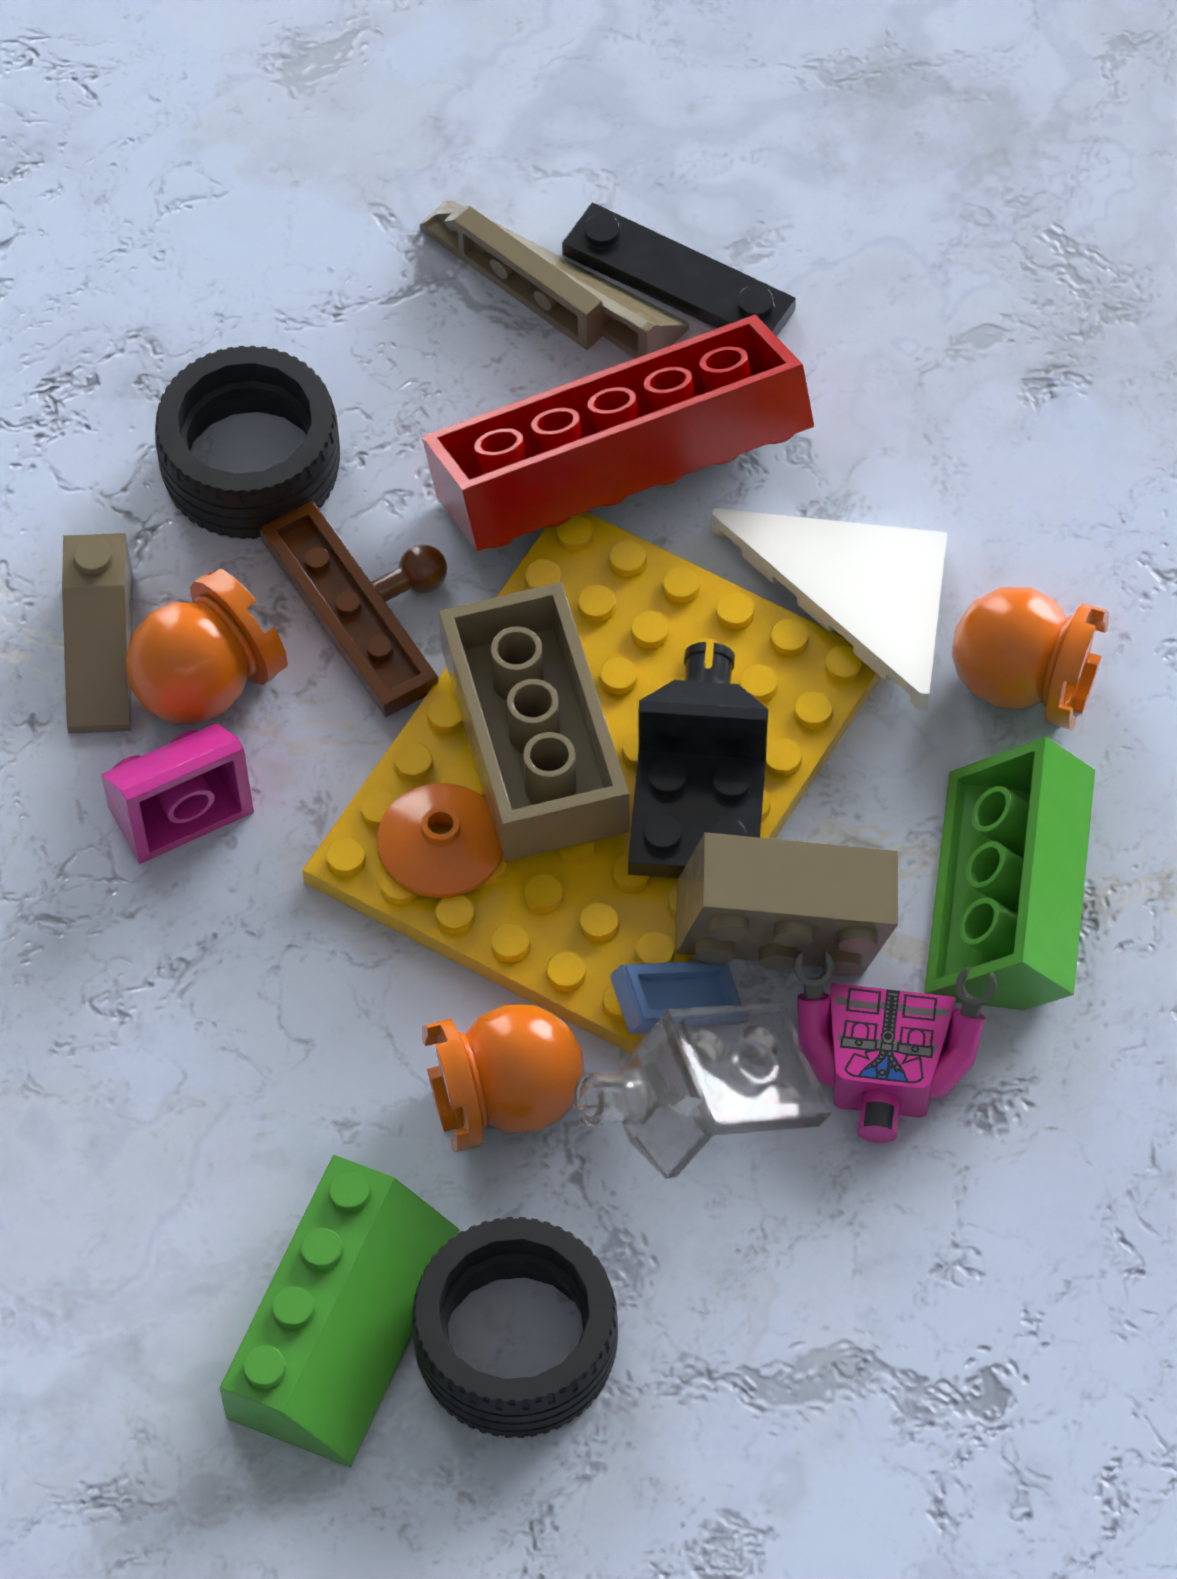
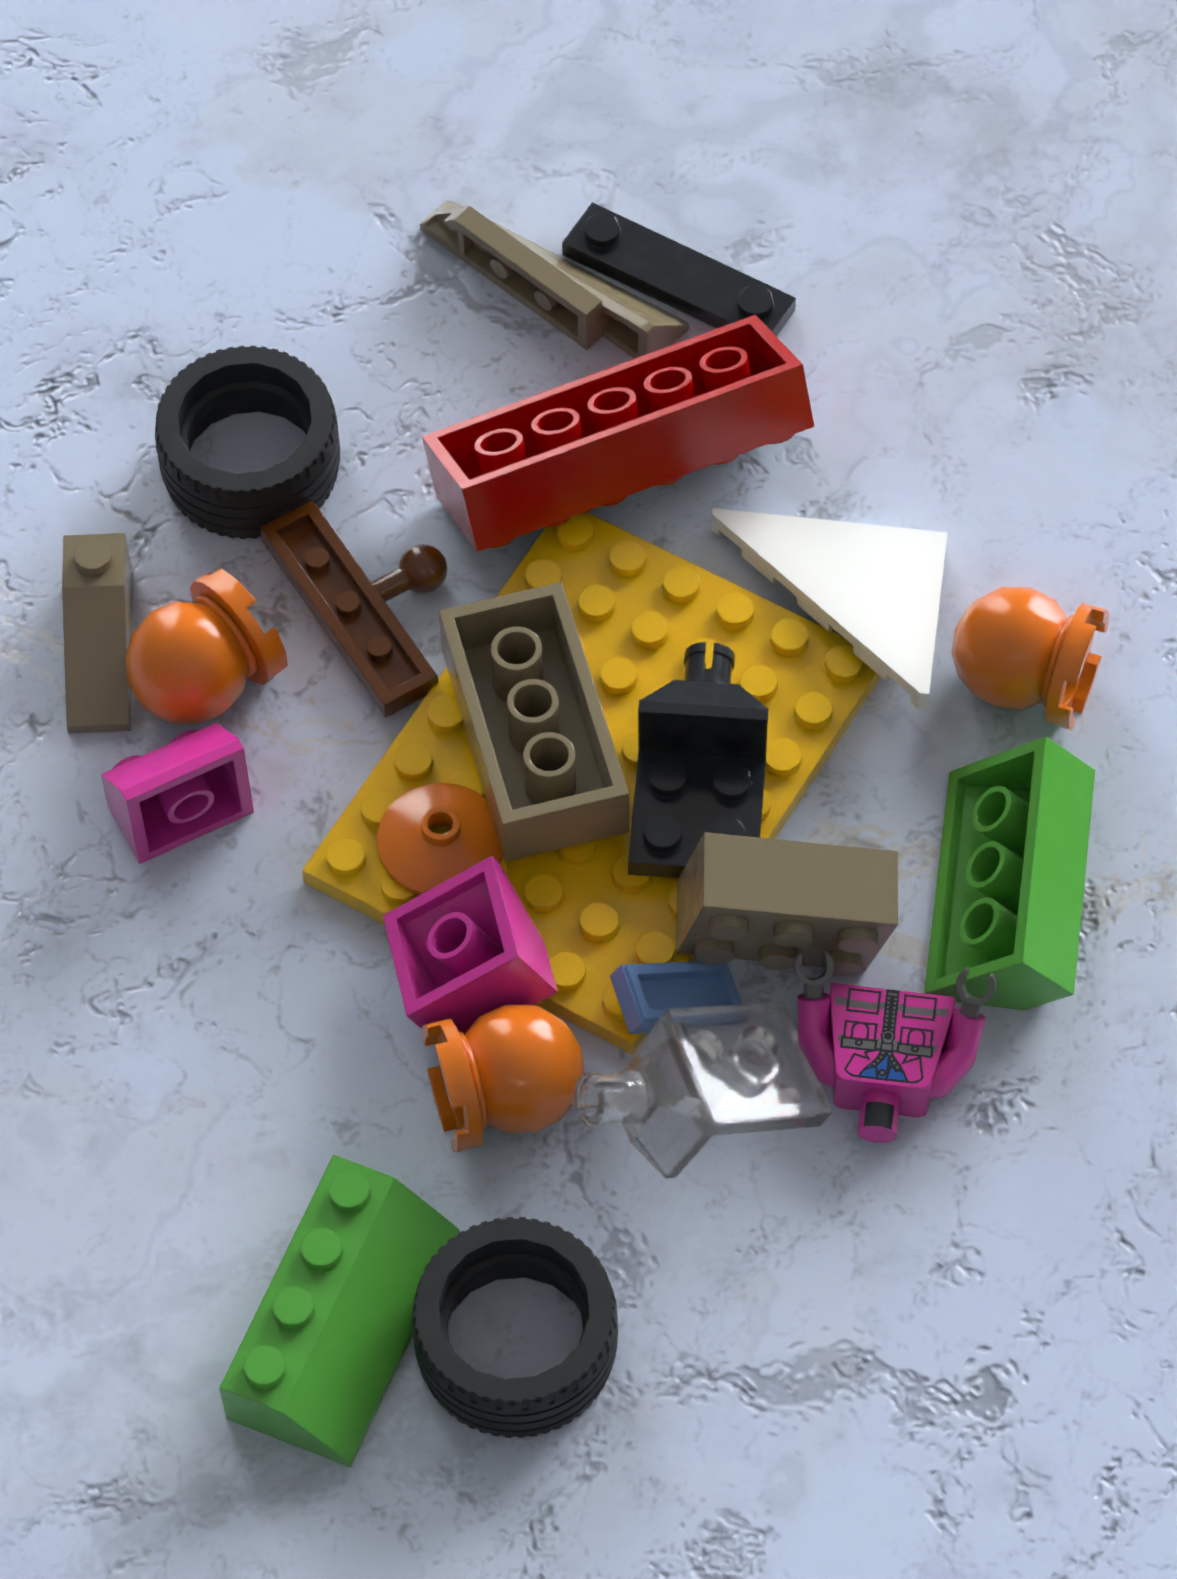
(467, 949): none -> dark pink slope

